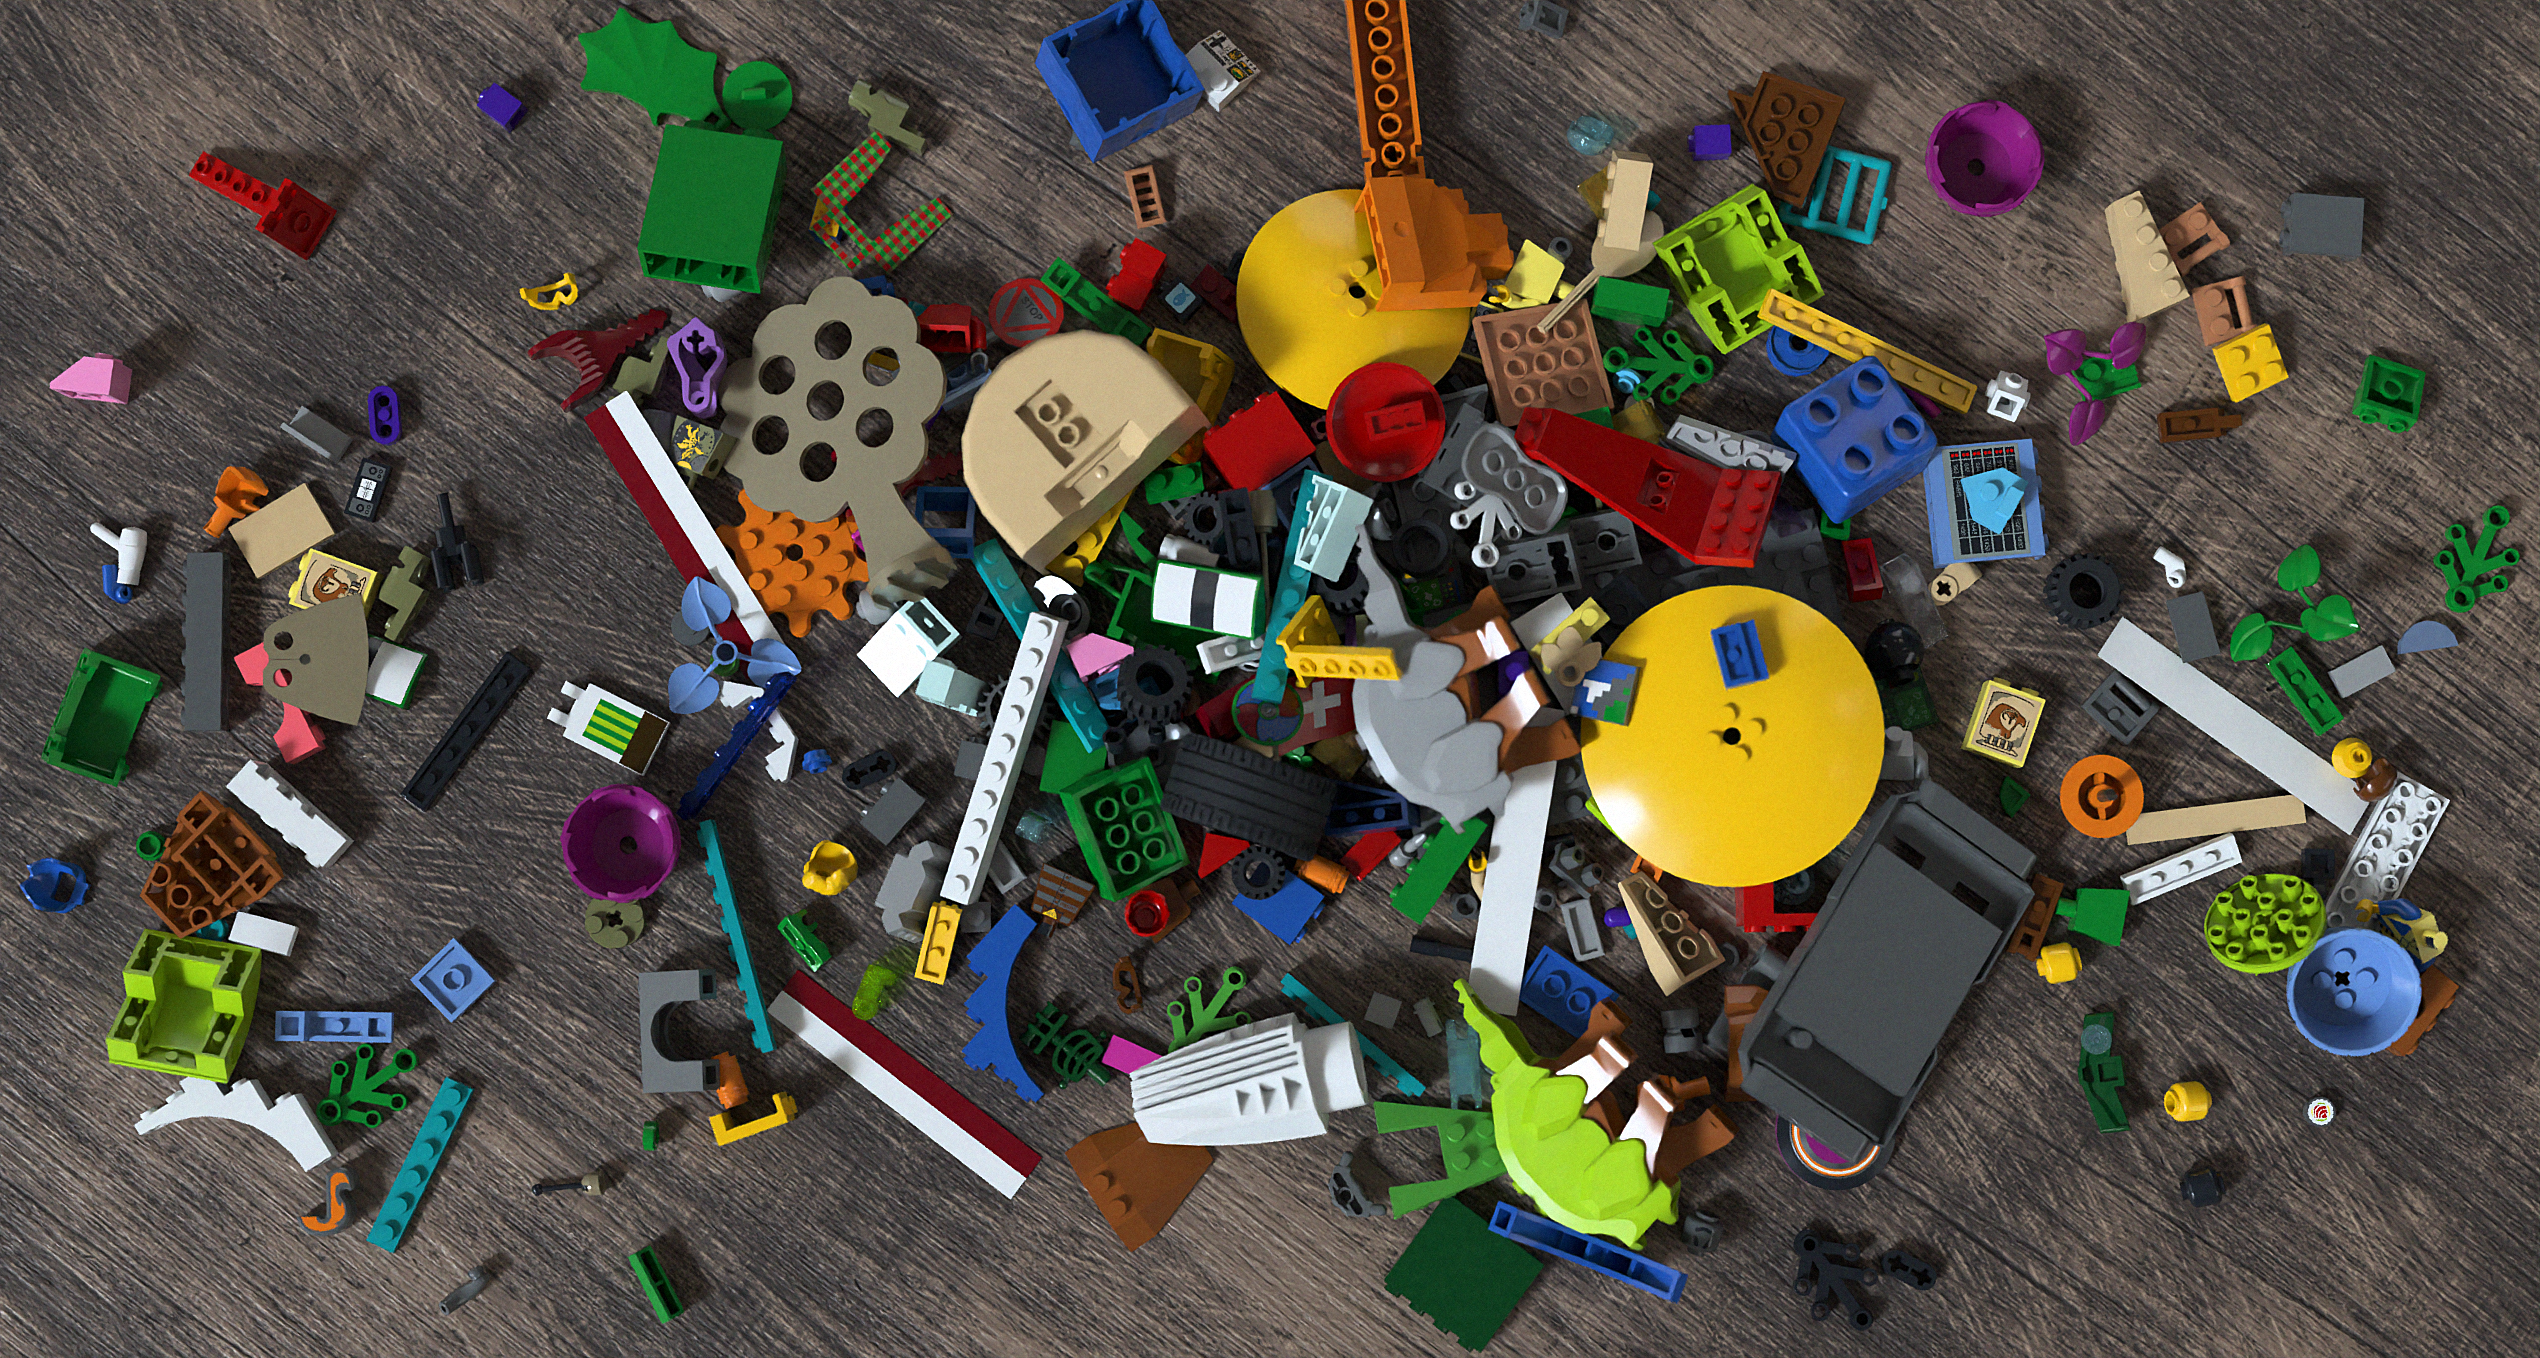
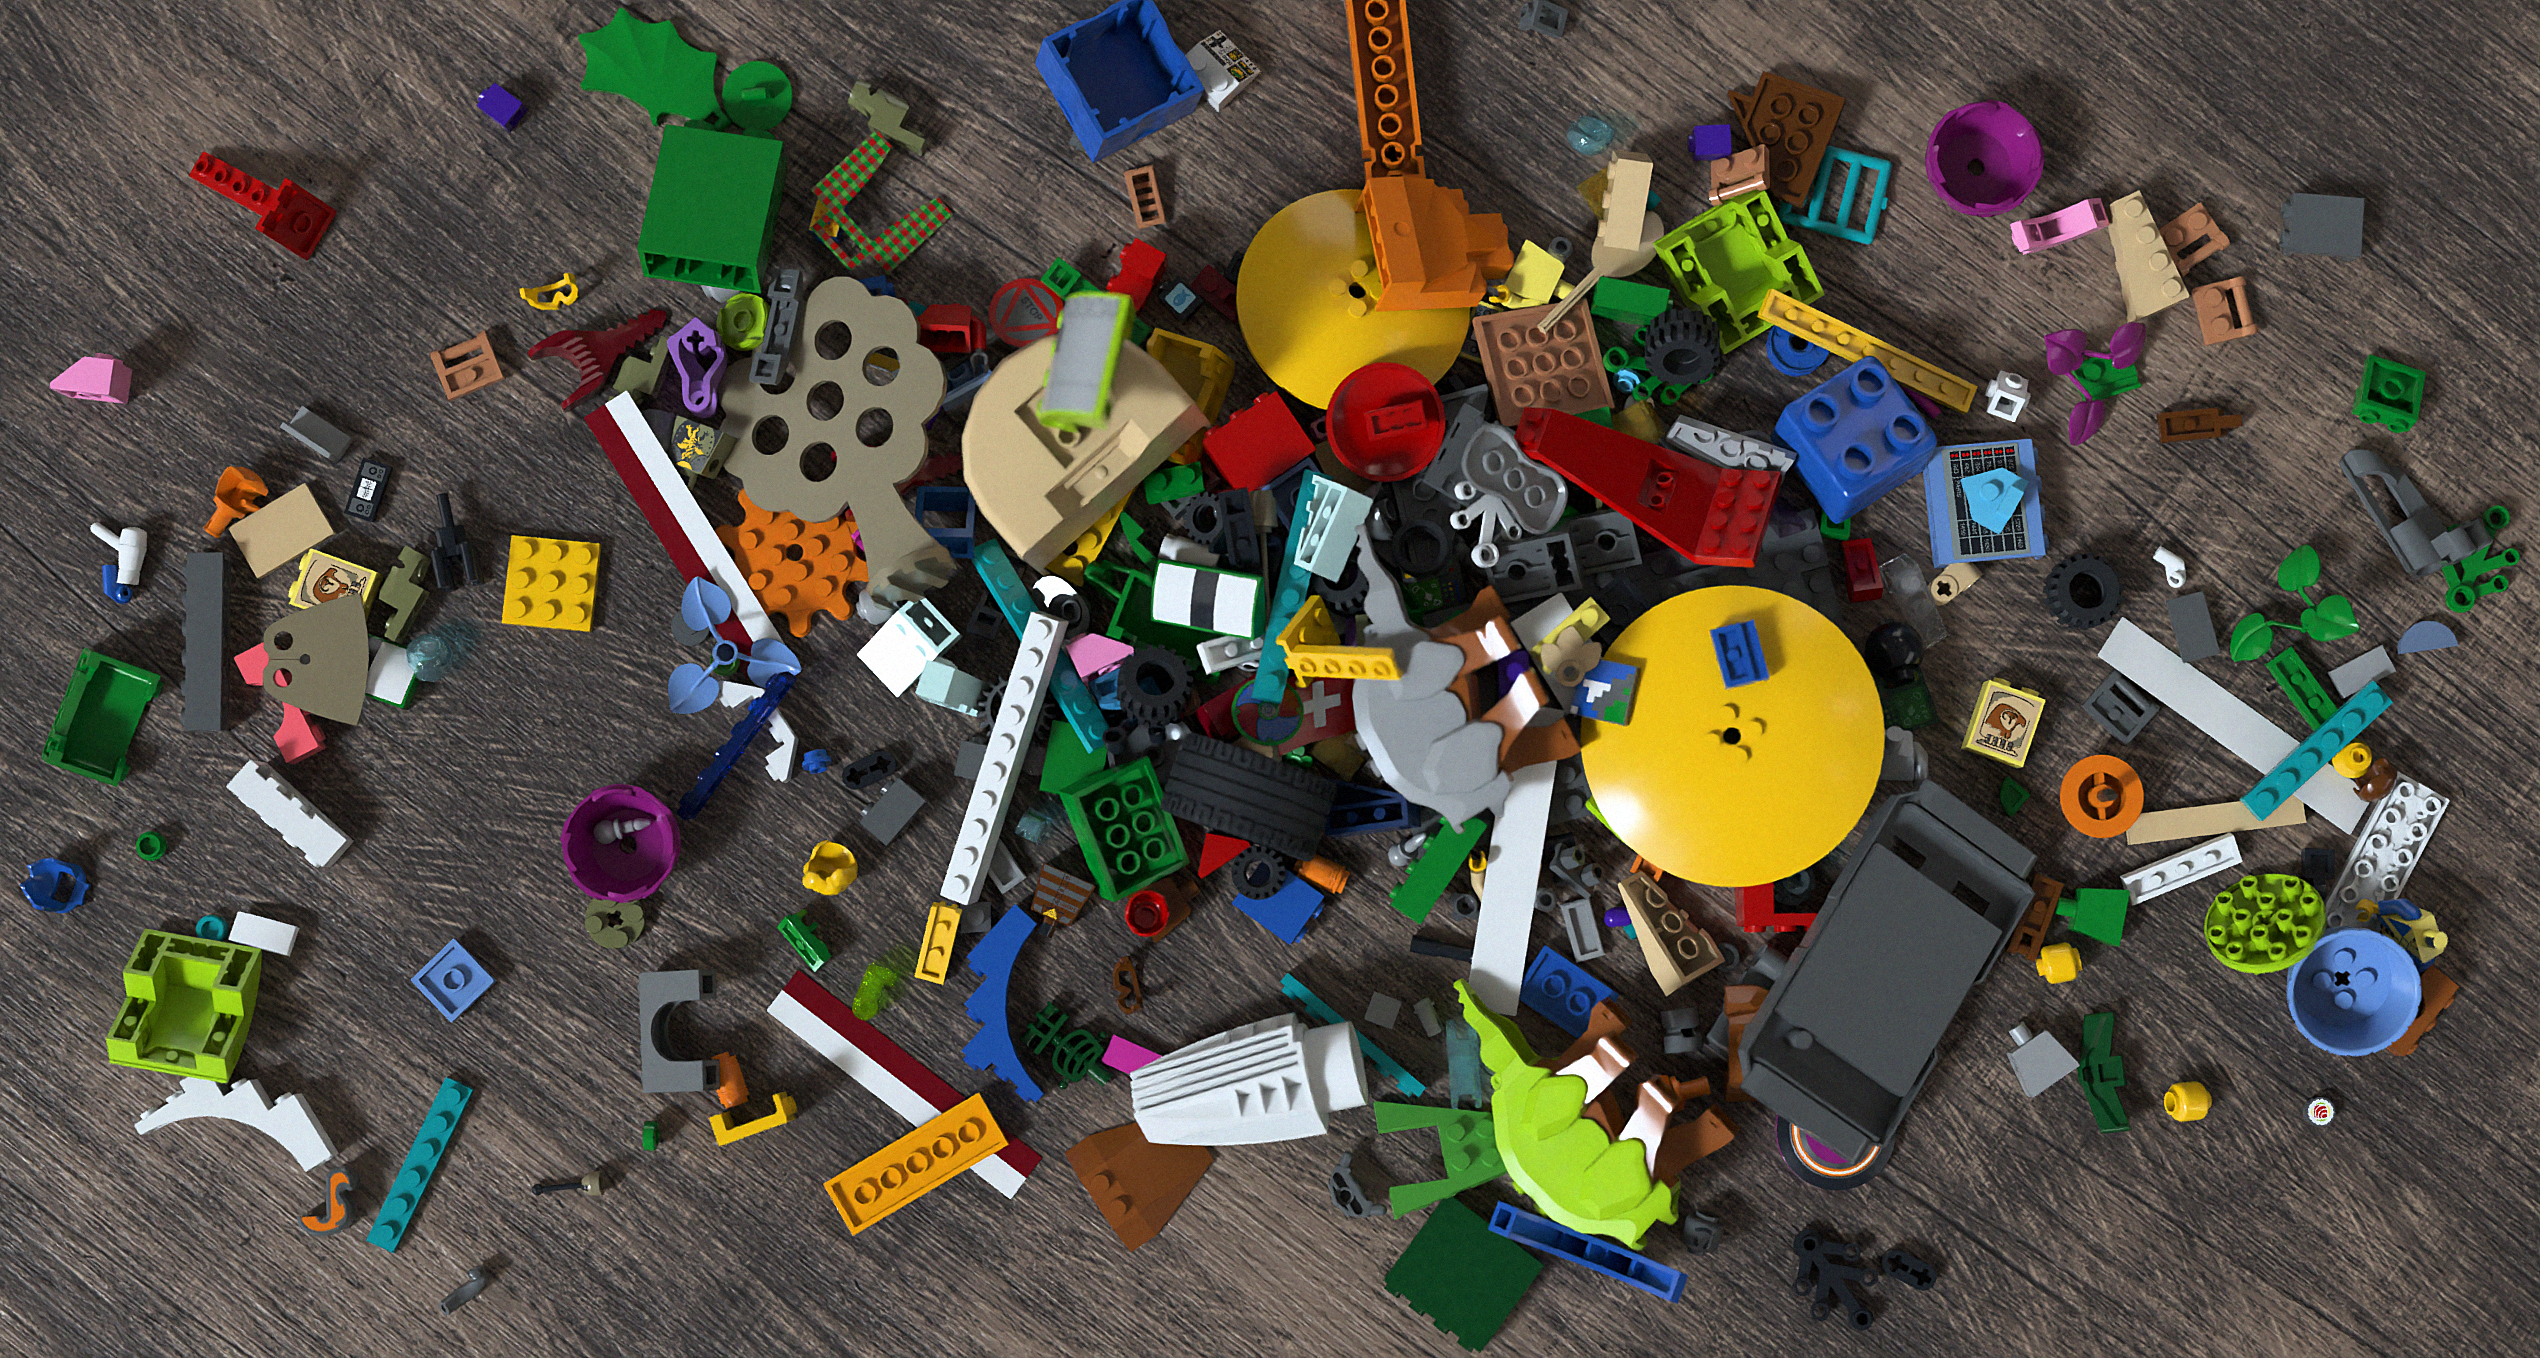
(209, 868): dark orange wedge -> none
(334, 1026): medium blue slope -> none
(363, 1089): green plant -> none
(384, 416): dark purple plate -> none
(429, 657): none -> clear light blue hair
(466, 731): black tile -> none
(471, 374): none -> nougat plate
(551, 583): none -> yellow plate
(607, 831): none -> light grey bar
(611, 726): tile -> none
(651, 1287): green piece -> none
(733, 924): teal plate -> none
(743, 321): none -> lime tile
(781, 328): none -> dark grey slope
(912, 888): light grey slope -> none
(916, 1163): none -> light orange plate
(1085, 361): none -> slope
(1204, 1020): bright green plant -> none
(1369, 852): red panel -> none
(1682, 347): none -> black tyre
(1739, 174): none -> nougat plate
(2038, 1059): none -> light grey torso
(2059, 227): none -> bright pink arch
(2096, 1039): clear light blue tile -> none
(2203, 1186): black head -> none
(2250, 362): yellow plate -> none
(2316, 750): none -> teal plate
(2422, 540): none -> dark grey panel

